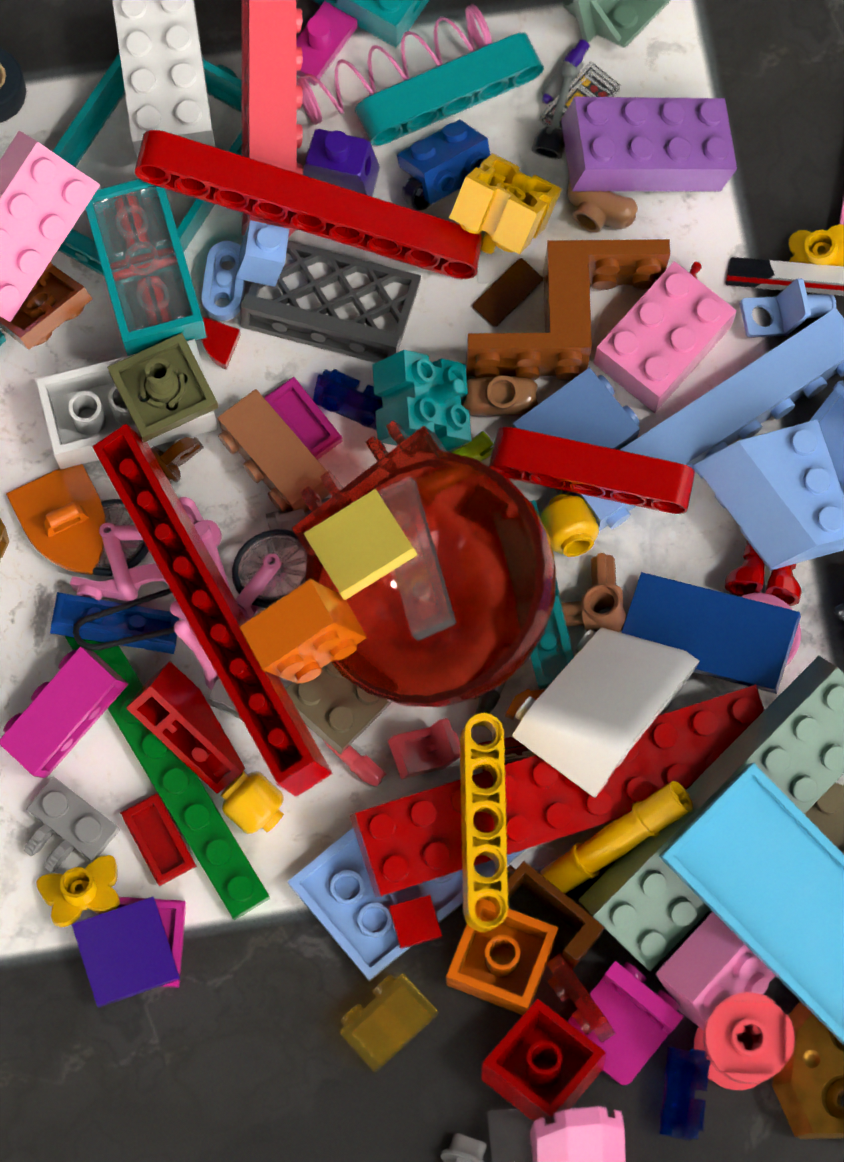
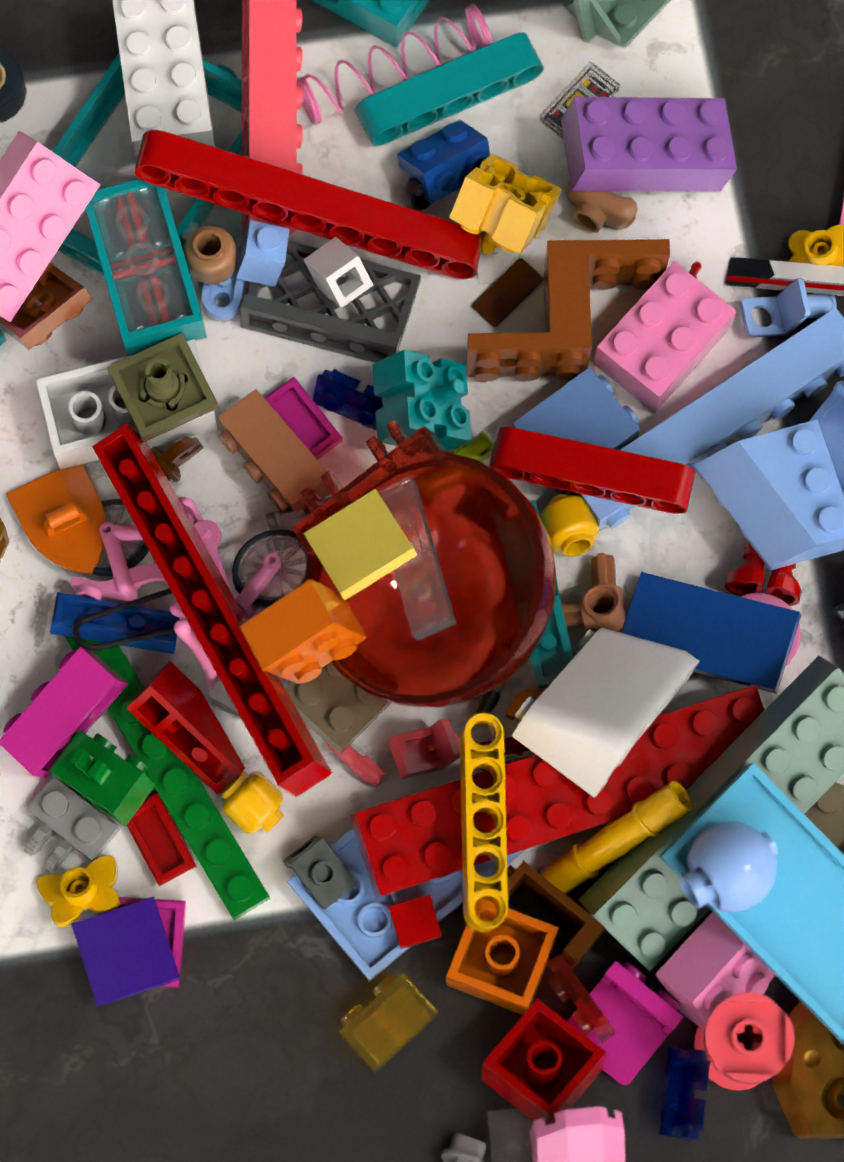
(103, 777): none -> green brick
(210, 254): none -> medium nougat head
(220, 341): red tile -> none
(321, 871): none -> pearl dark grey bracket
(323, 40): dark pink tile -> none
(338, 272): none -> white brick
(342, 161): dark purple torso -> none
(500, 395): medium nougat piece -> none
(550, 140): hinge -> none
(573, 57): piece -> none
(730, 867): none -> light blue brick

